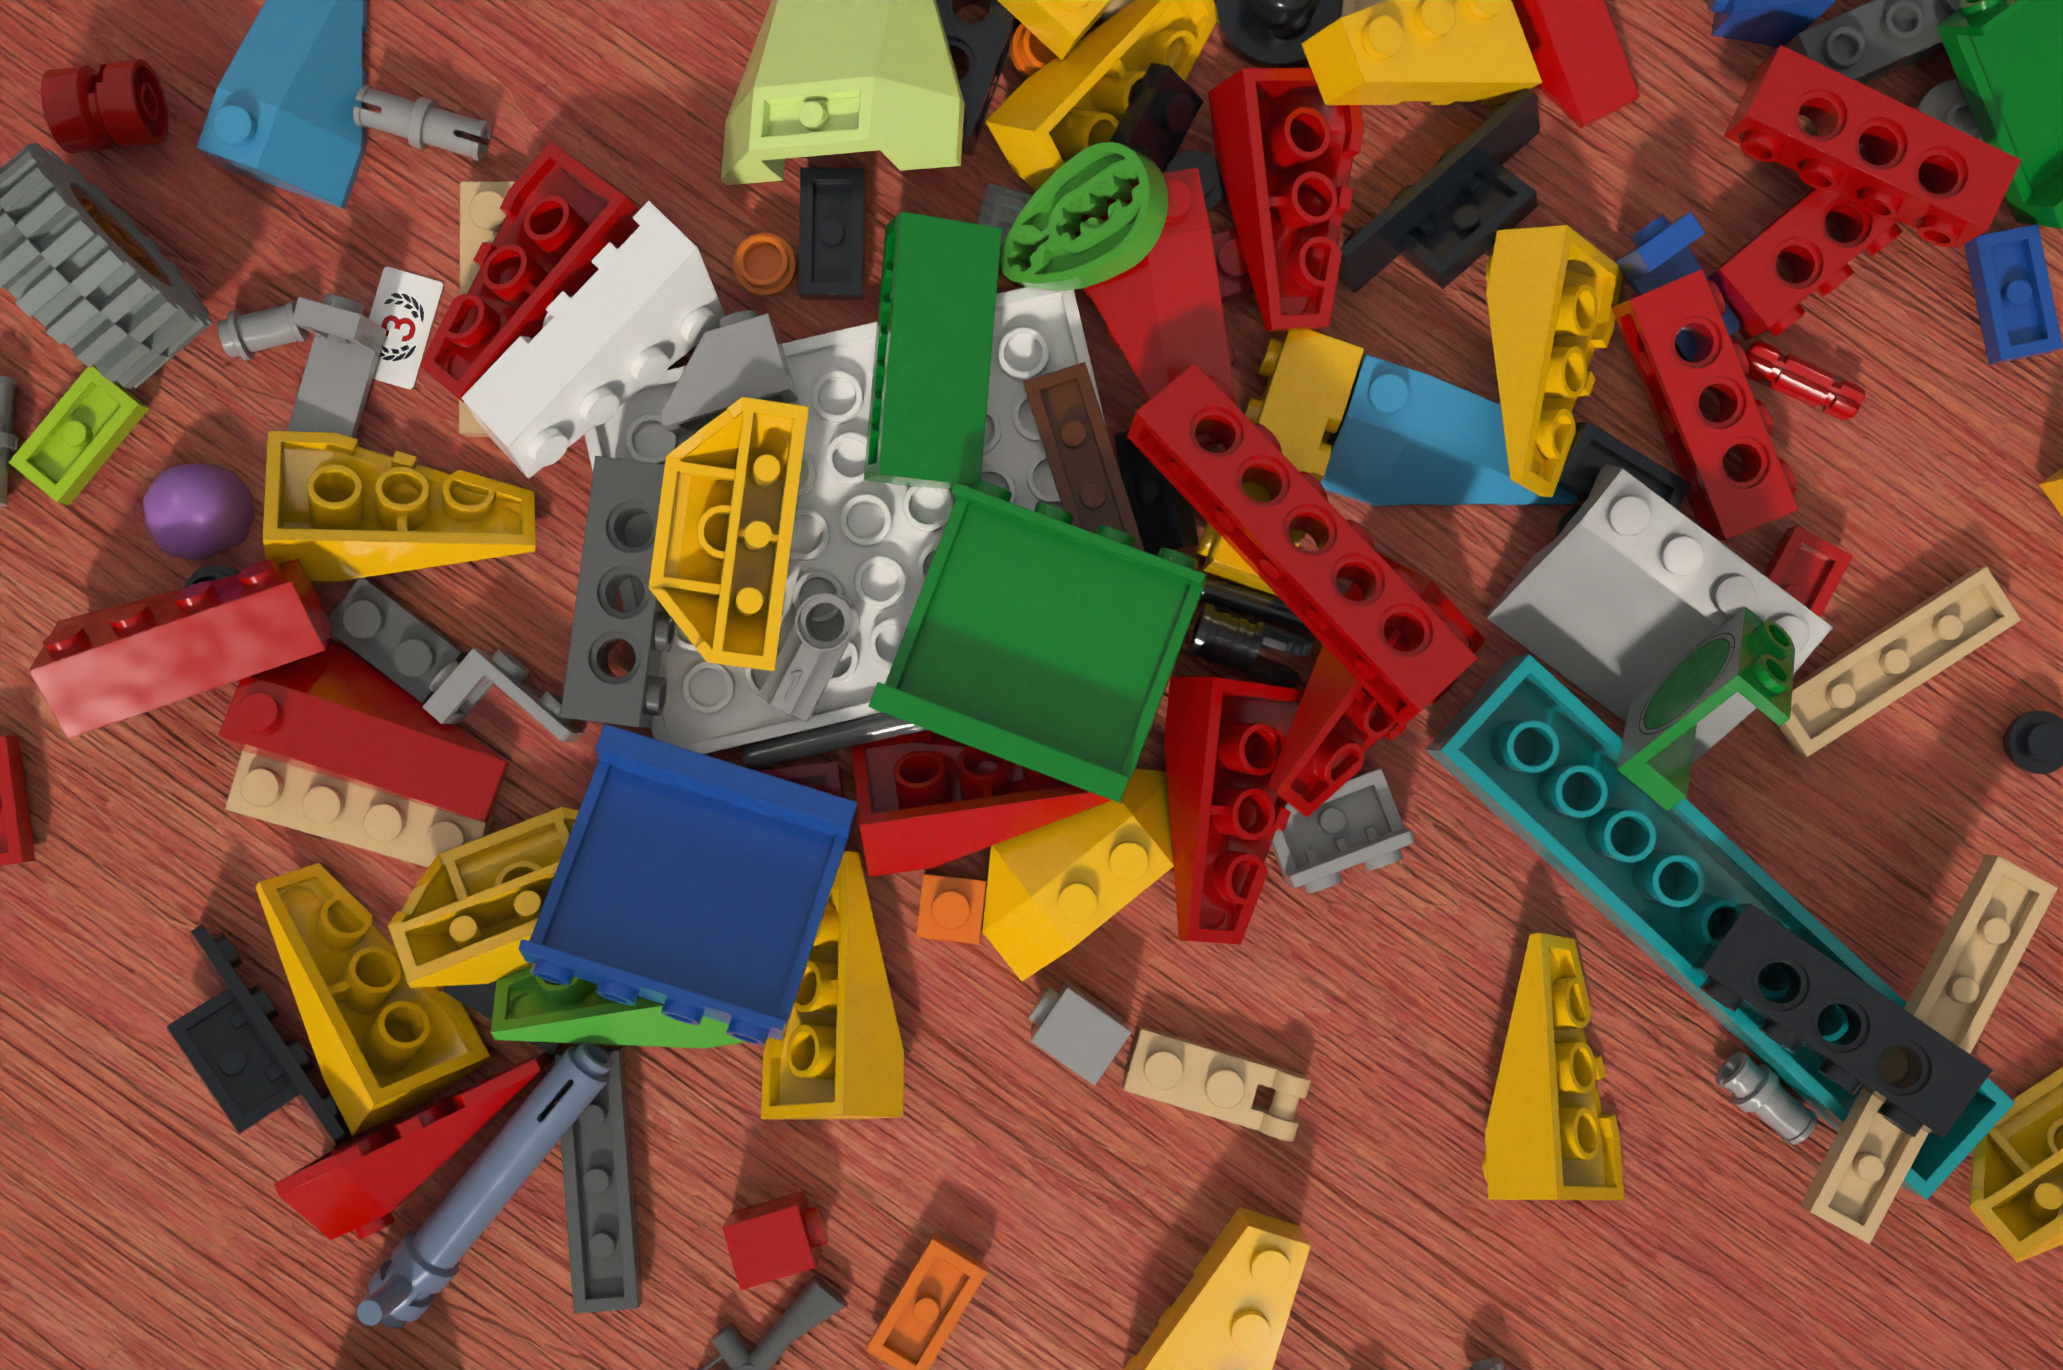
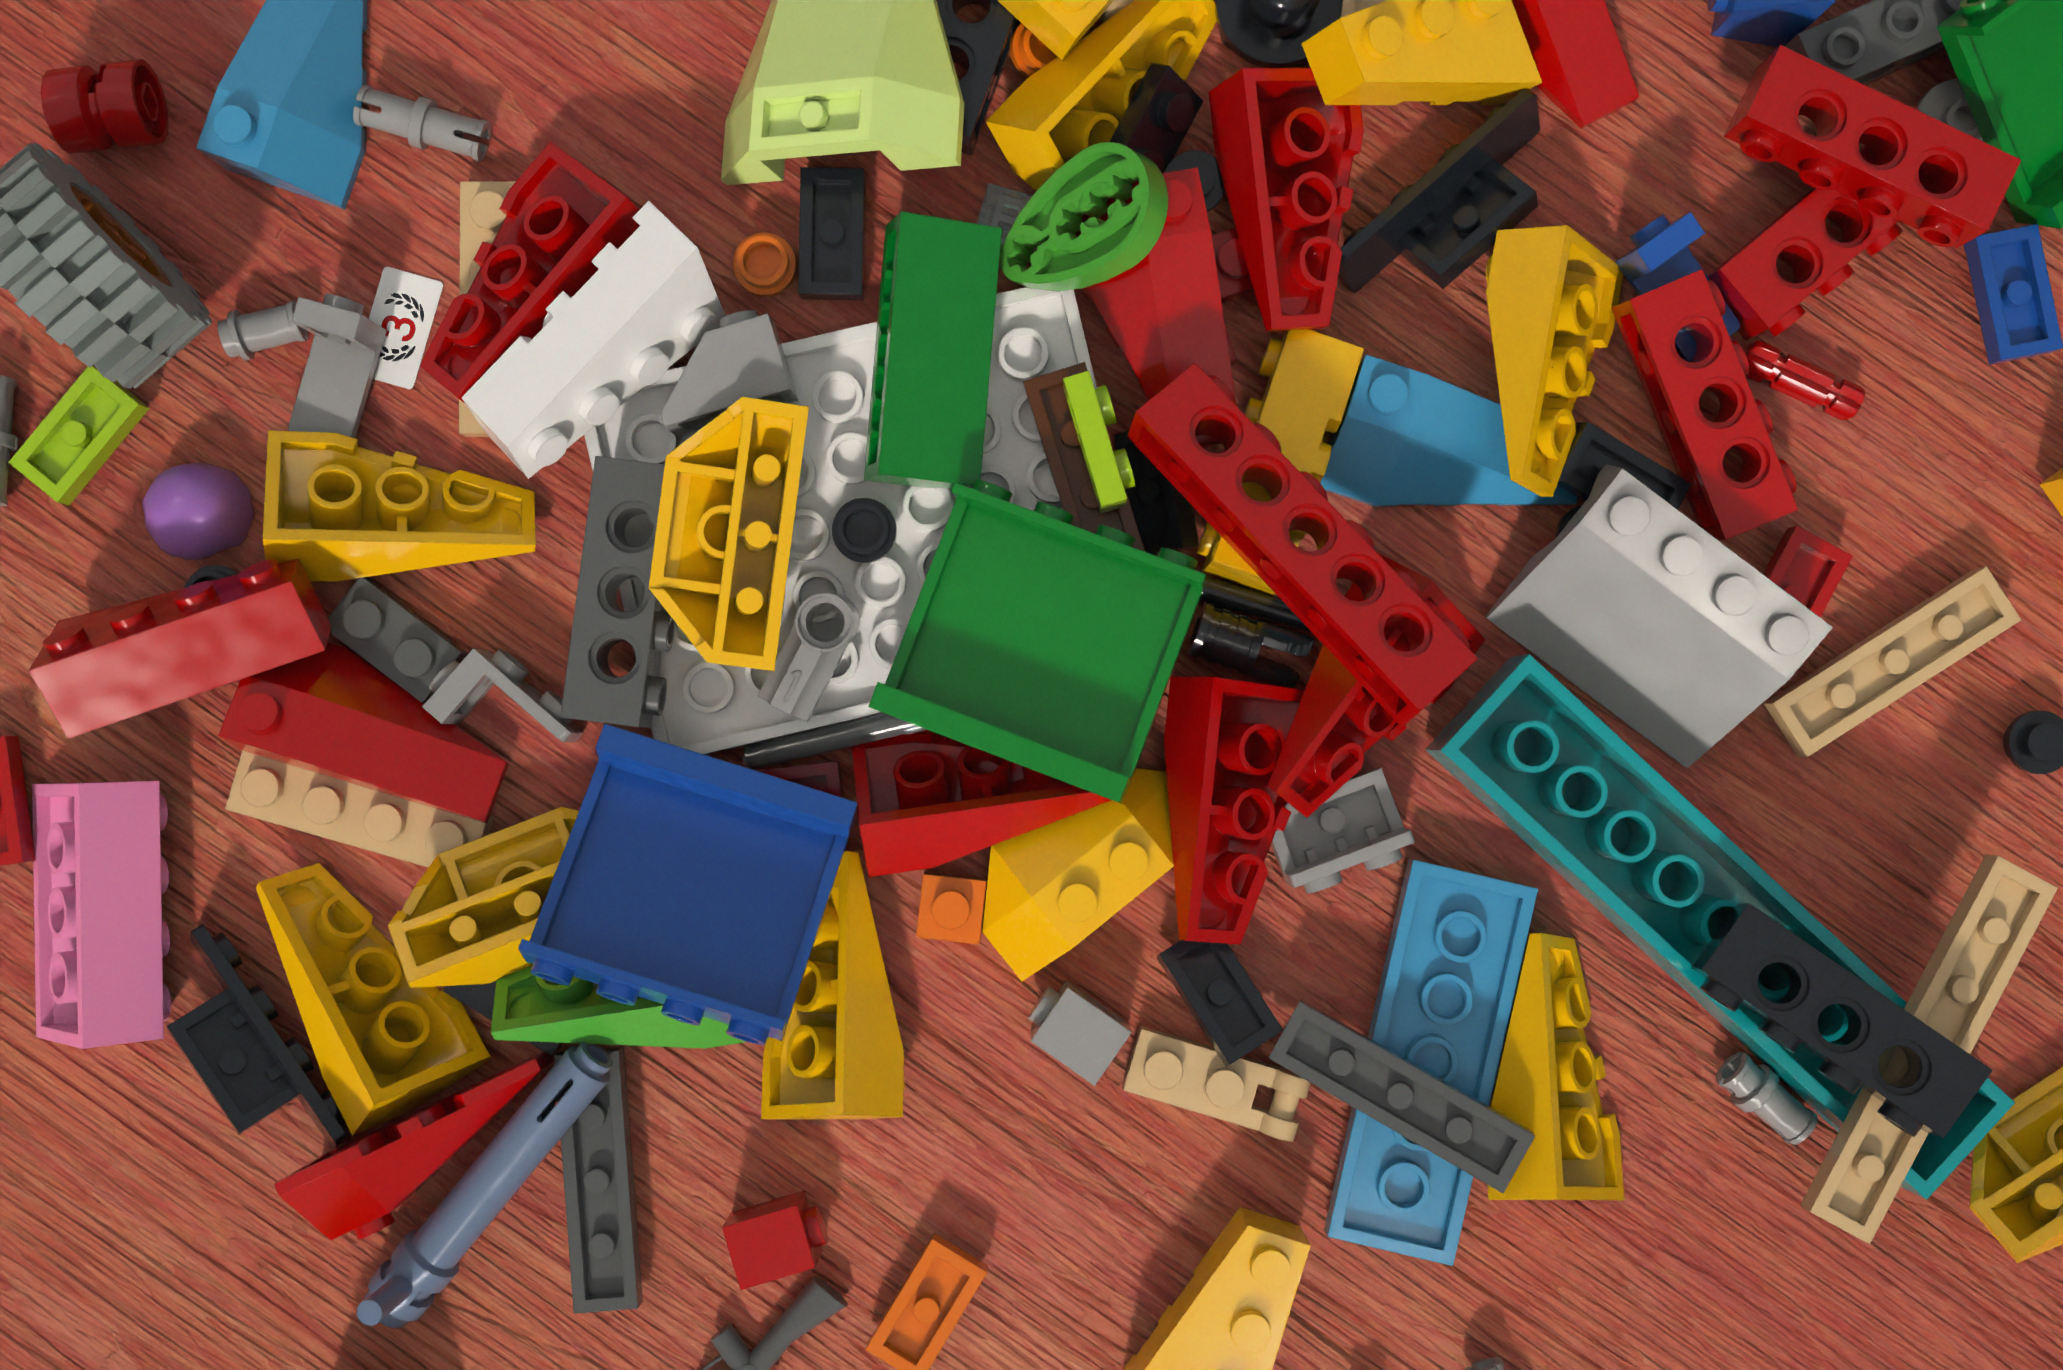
(99, 912): none -> bright pink slope
(864, 530): none -> black plate
(1091, 413): none -> lime plate
(1220, 997): none -> black plate
(1402, 1096): none -> dark grey plate
(1447, 1011): none -> dark azure plate
(1663, 717): green panel -> none

